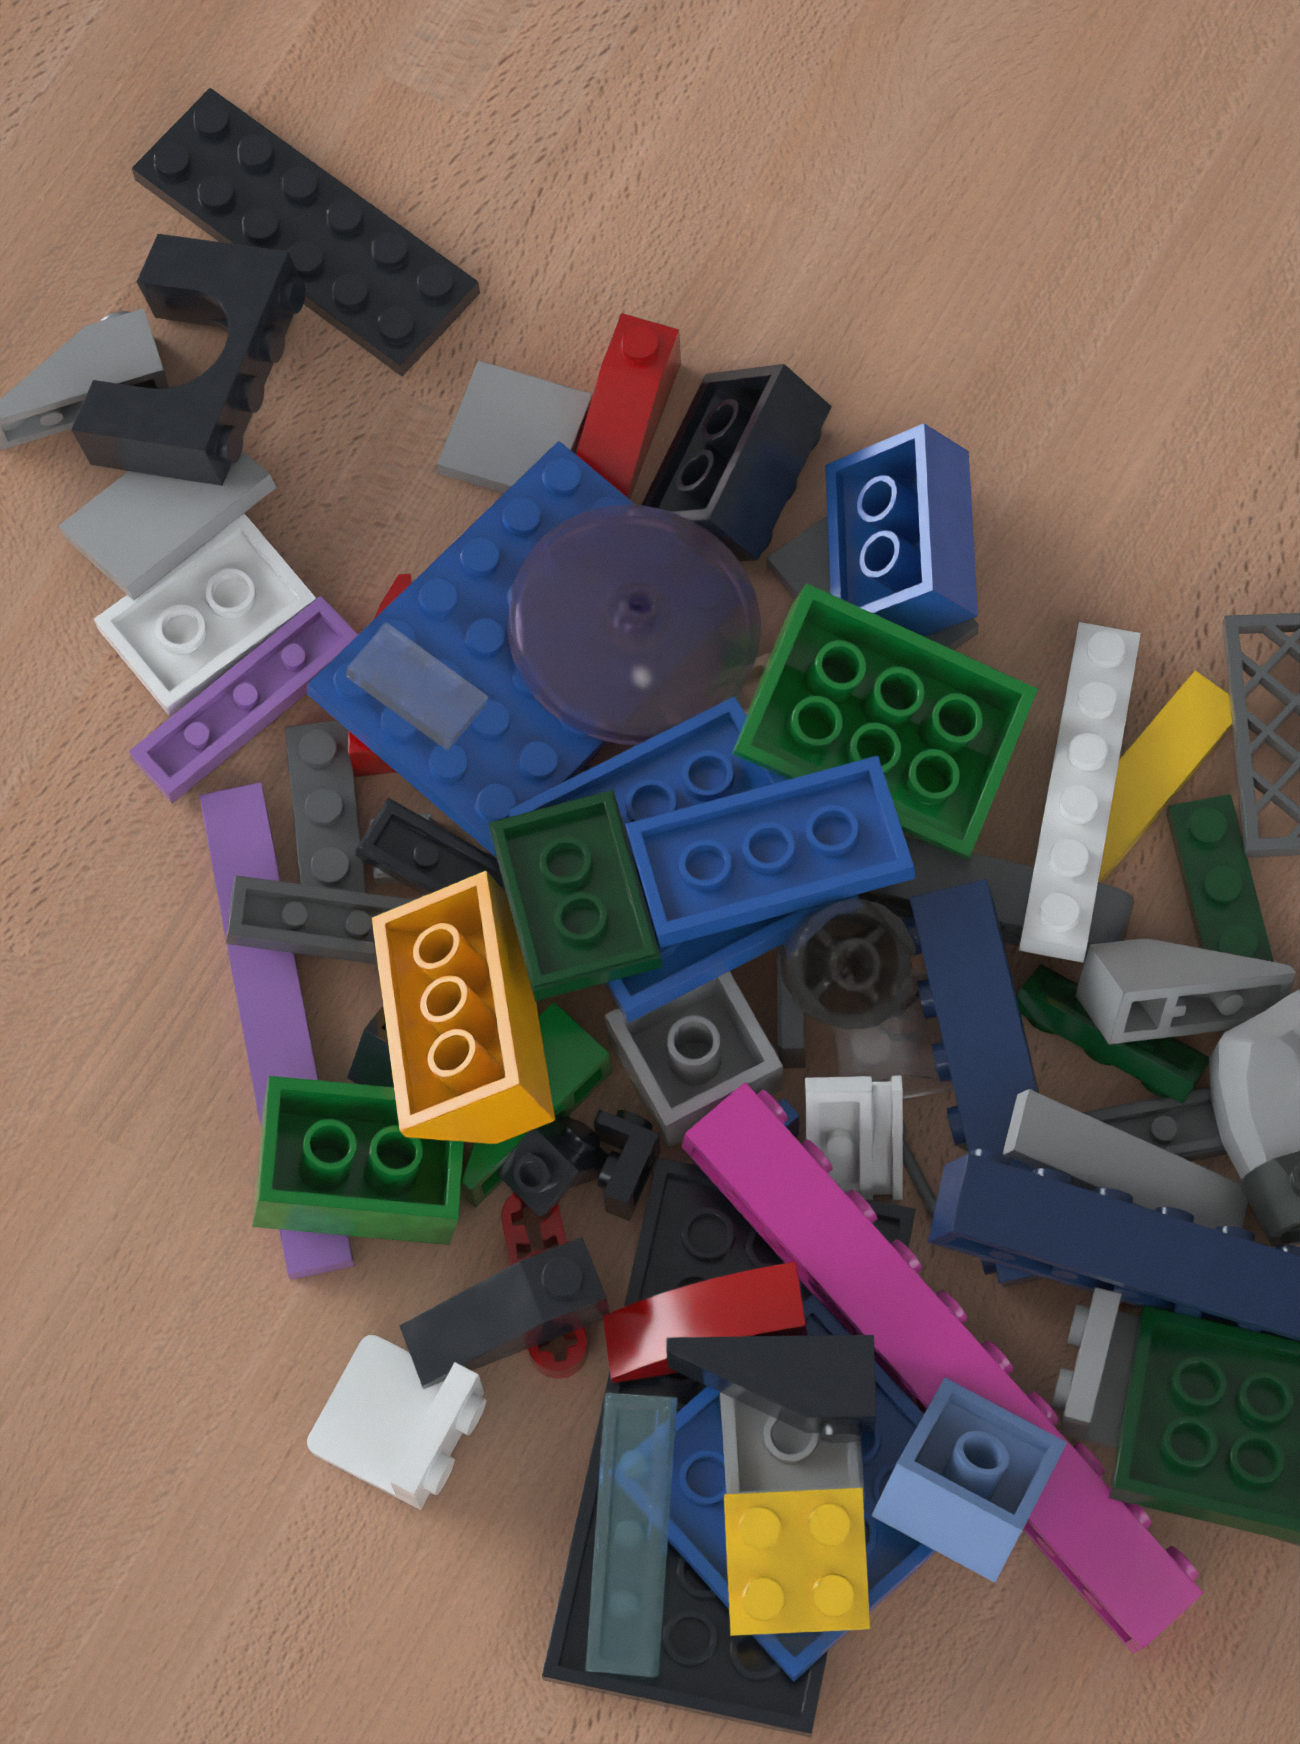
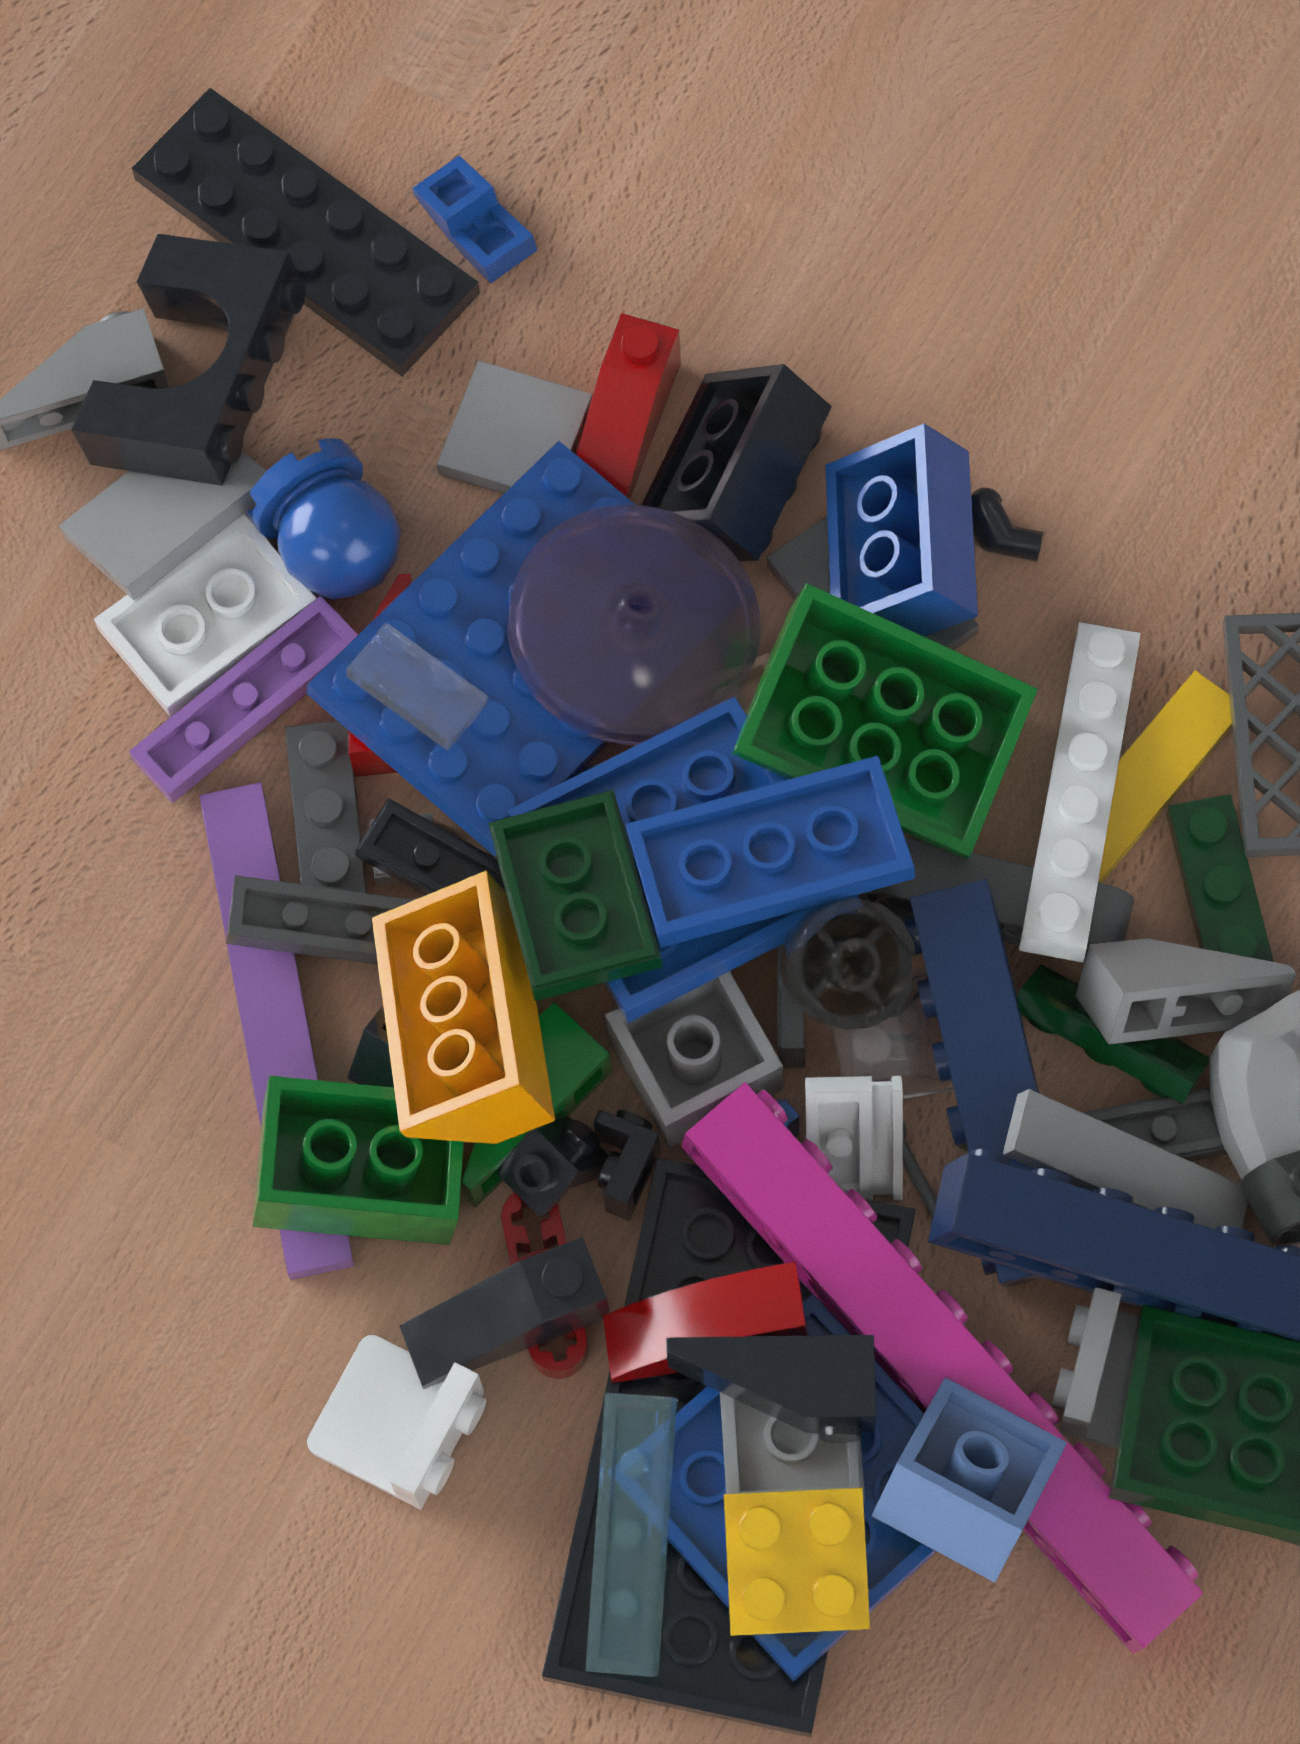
(328, 522): none -> blue tile
(474, 220): none -> blue slope
(995, 531): none -> black arm

